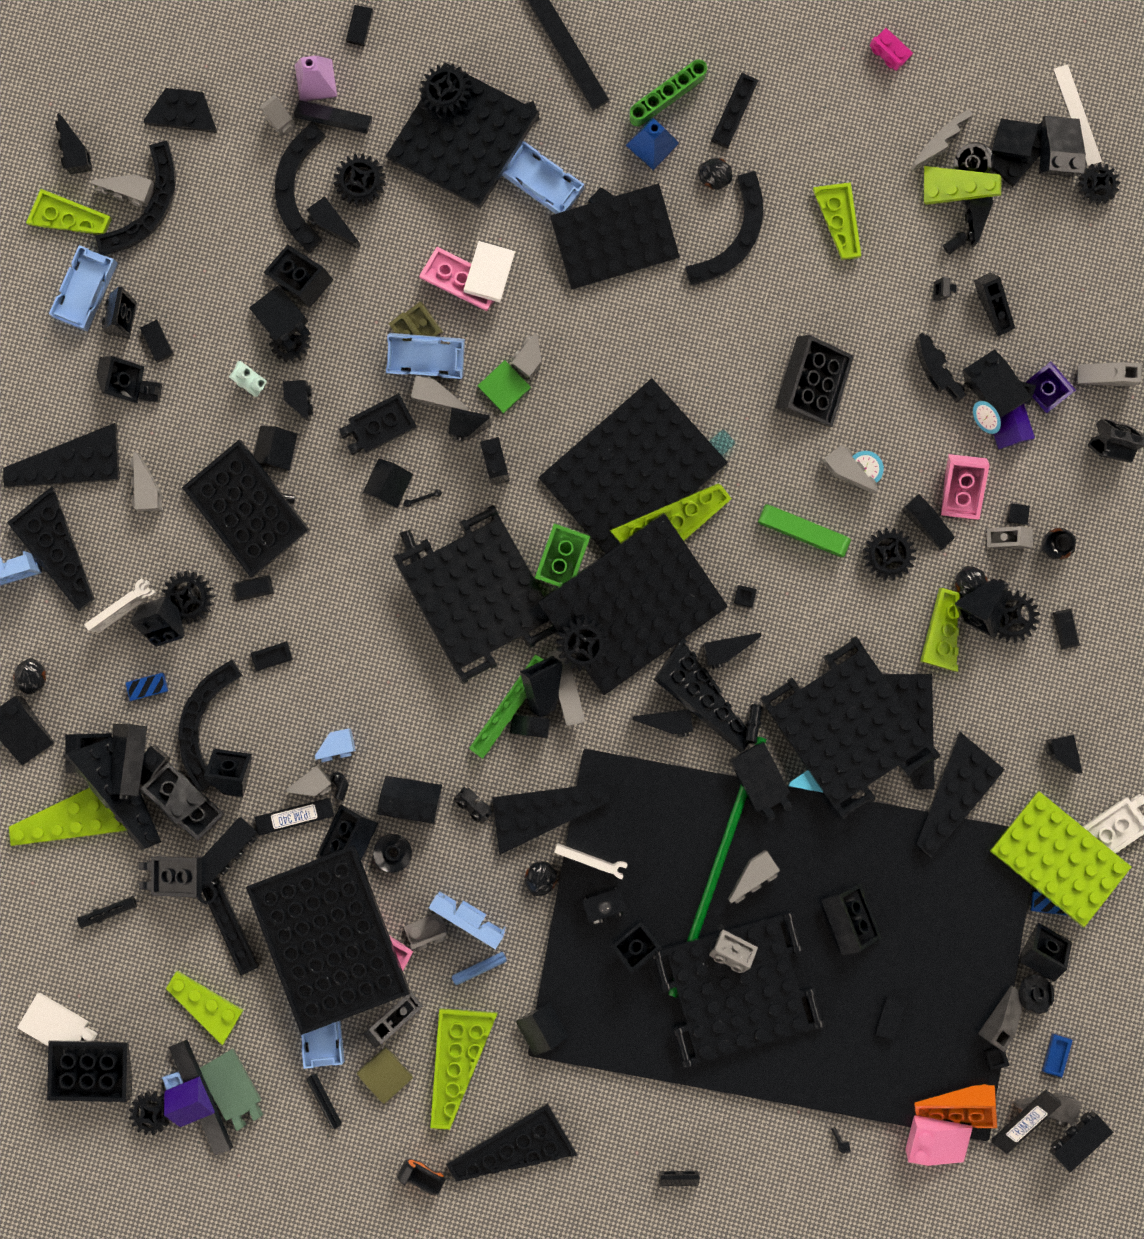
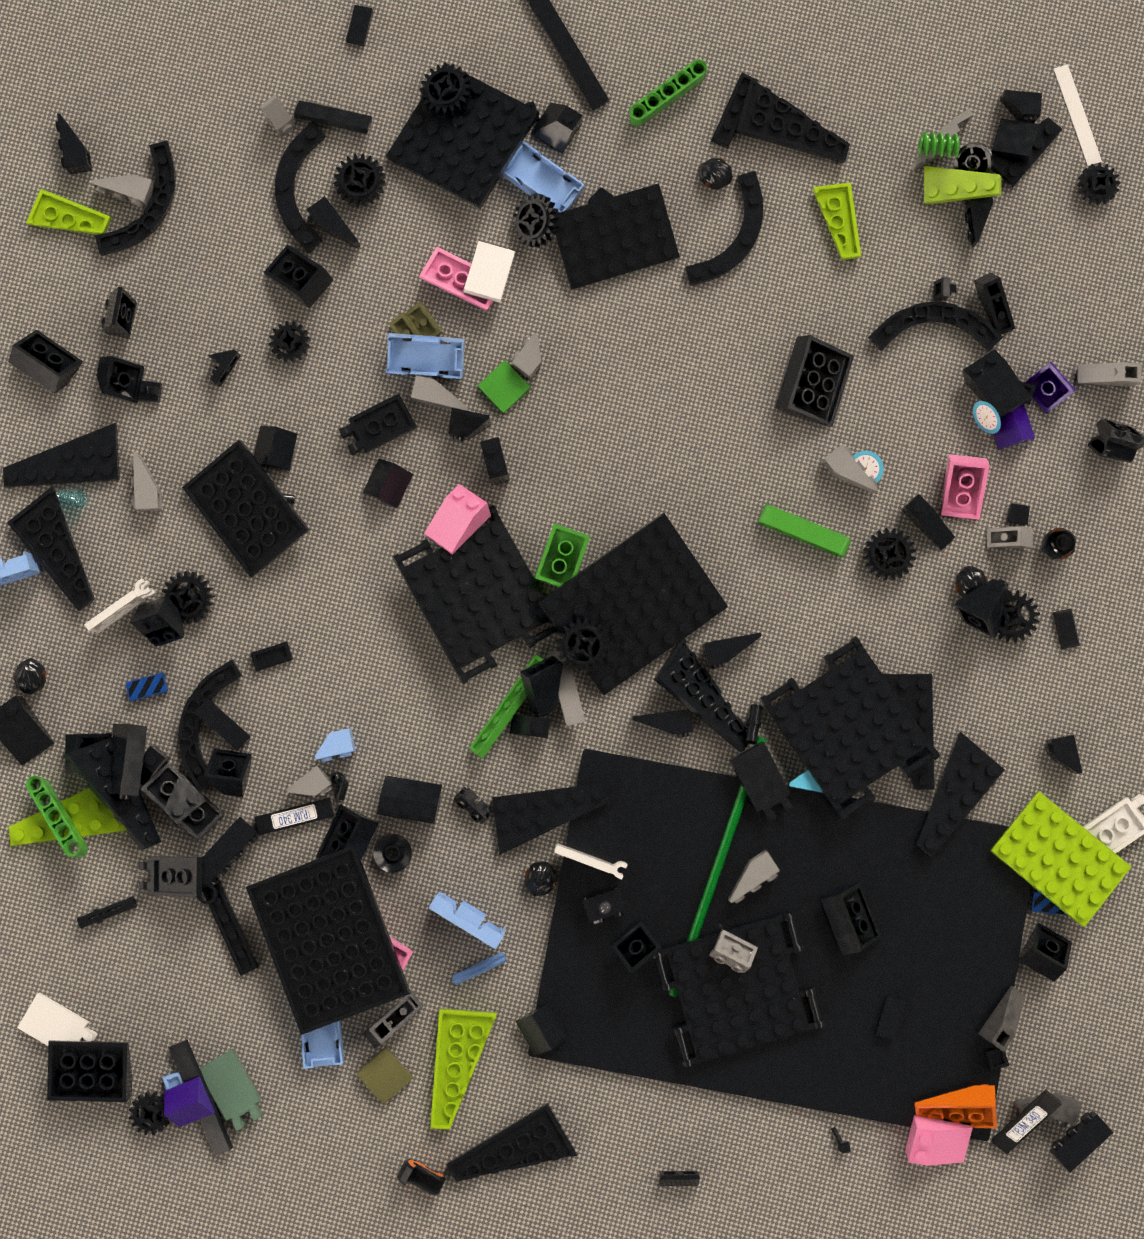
(44, 361): none -> black slope
(64, 822): none -> bright green beam
(74, 497): none -> clear light blue cone
(83, 288): light blue piece -> none
(157, 341): black tile -> none
(181, 110): black wing -> none
(208, 1008): lime wing -> none
(222, 724): none -> black tile
(226, 363): none -> black slope
(248, 379): light aqua hips -> none
(253, 588): black tile -> none
(280, 316): black tile -> none
(297, 397): black slope -> none
(315, 78): lavender slope -> none
(324, 1101): black axle -> none
(407, 503): black hinge -> none
(409, 543): black pin -> none
(425, 931): light grey bracket -> none
(457, 519): none -> bright pink slope
(532, 223): none -> black gear
(557, 126): none -> black slope
(632, 465): black plate -> none
(652, 143): blue slope -> none
(684, 514): lime wing -> none
(722, 442): clear light blue tile -> none
(745, 596): black tile -> none
(783, 124): none -> black wing
(890, 49): dark pink bracket -> none
(932, 363): black slope -> none
(936, 312): none -> black plate
(938, 144): none -> bright green piece
(941, 640): lime wing -> none
(957, 241): black pin -> none
(1022, 104): none -> black slope
(1036, 993): black tile -> none
(1057, 1055): blue tile -> none
(1062, 147): black slope -> none

